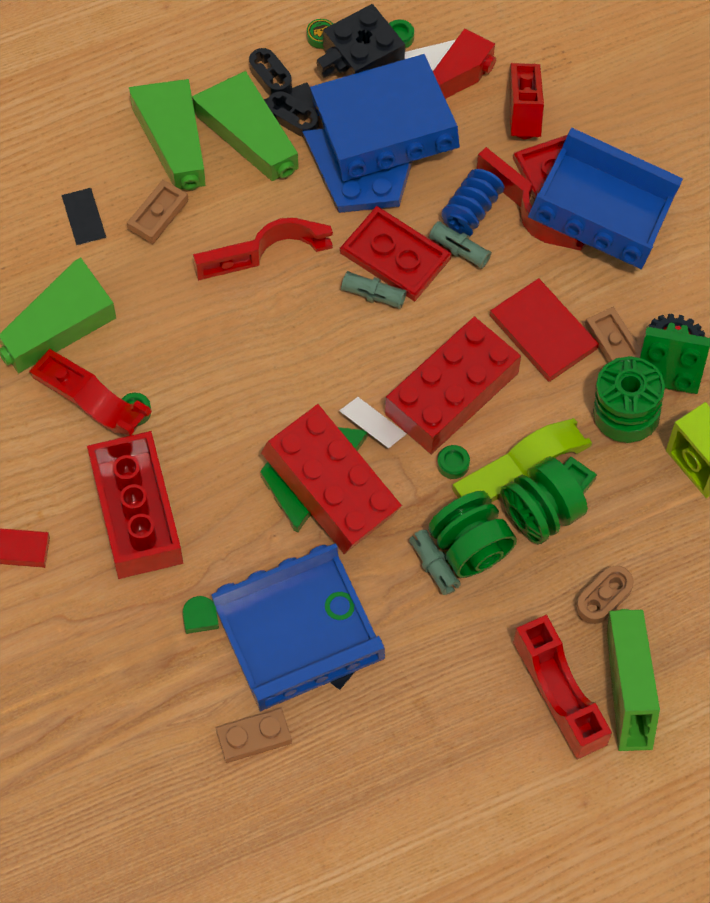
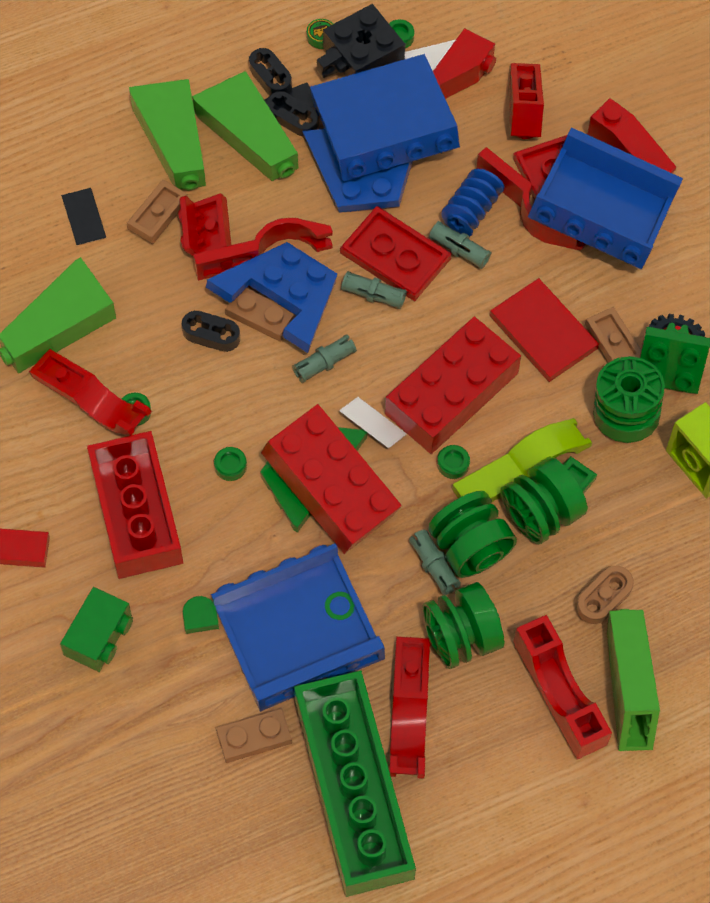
(97, 629): none -> green brick
(204, 224): none -> red bracket
(211, 331): none -> black beam
(230, 463): none -> green tile
(260, 313): none -> medium nougat plate
(289, 280): none -> blue wing
(324, 358): none -> sand green pin
(354, 784): none -> green brick
(409, 706): none -> red piece
(470, 622): none -> green wheel
(622, 130): none -> red slope

